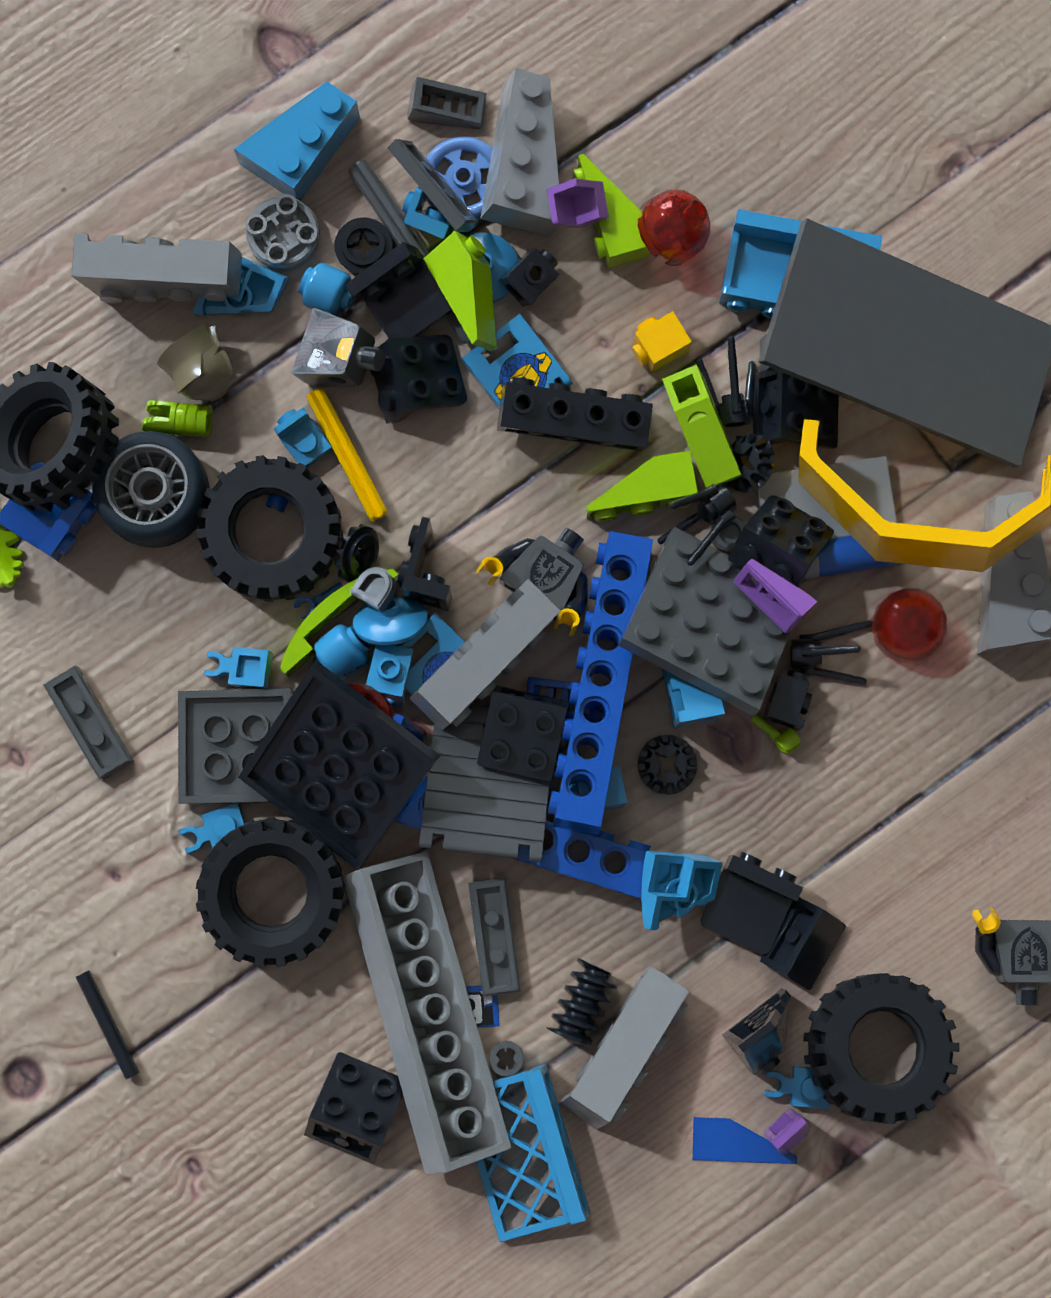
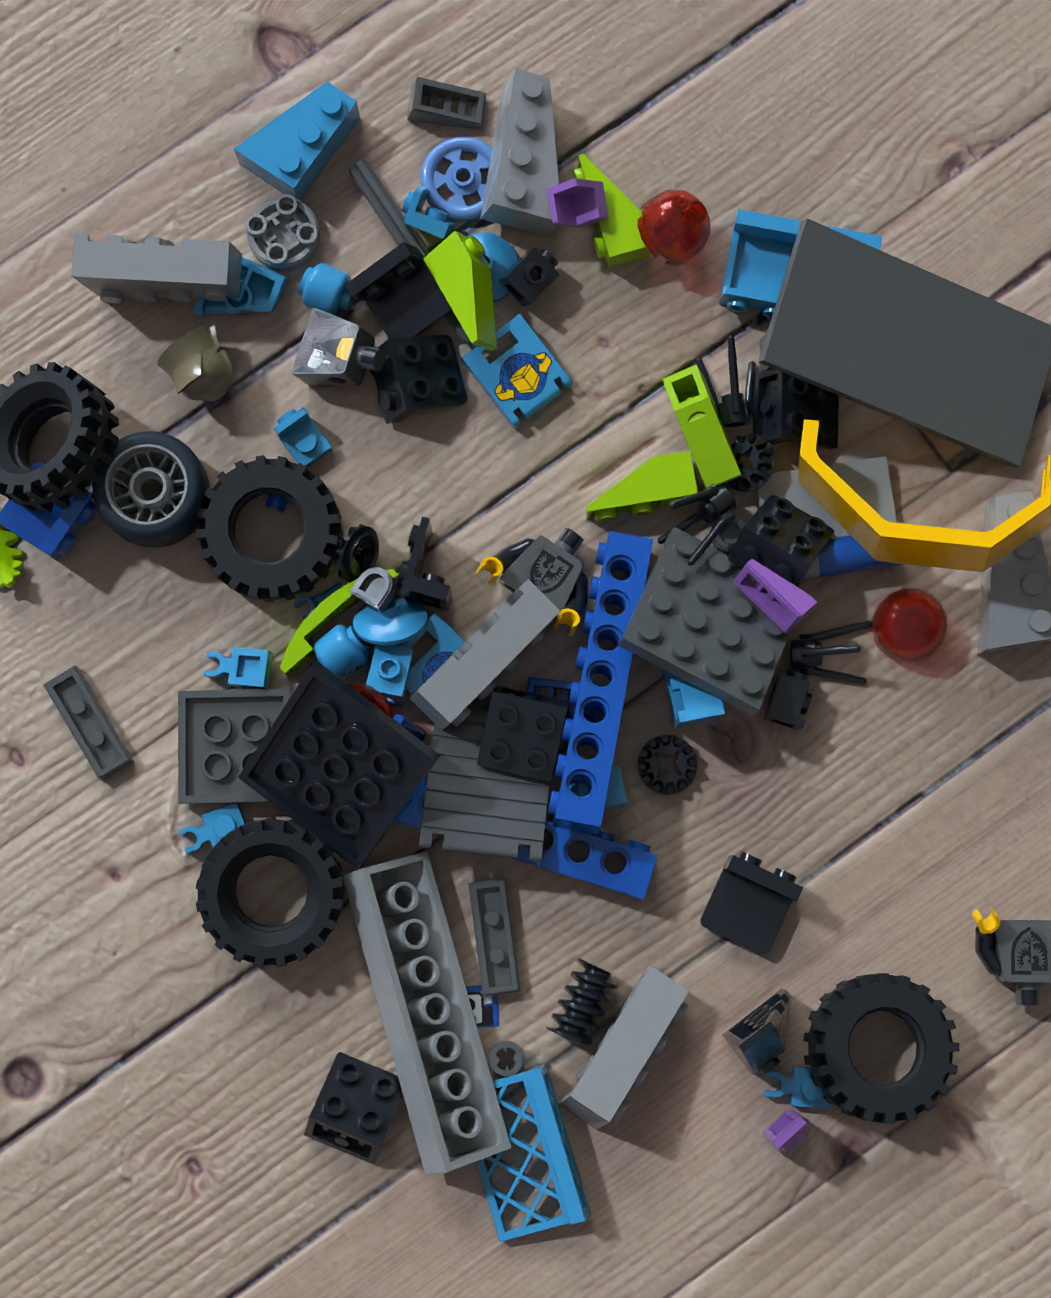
(107, 1024): black bar -> none
(179, 418): lime hinge -> none
(347, 454): yellow axle -> none
(350, 236): black gear -> none
(433, 185): dark grey tile -> none
(574, 415): black brick -> none
(660, 341): yellow brick -> none
(676, 884): dark azure slope -> none
(729, 1141): blue sticker -> none
(785, 742): lime hand -> none
(804, 943): black panel -> none

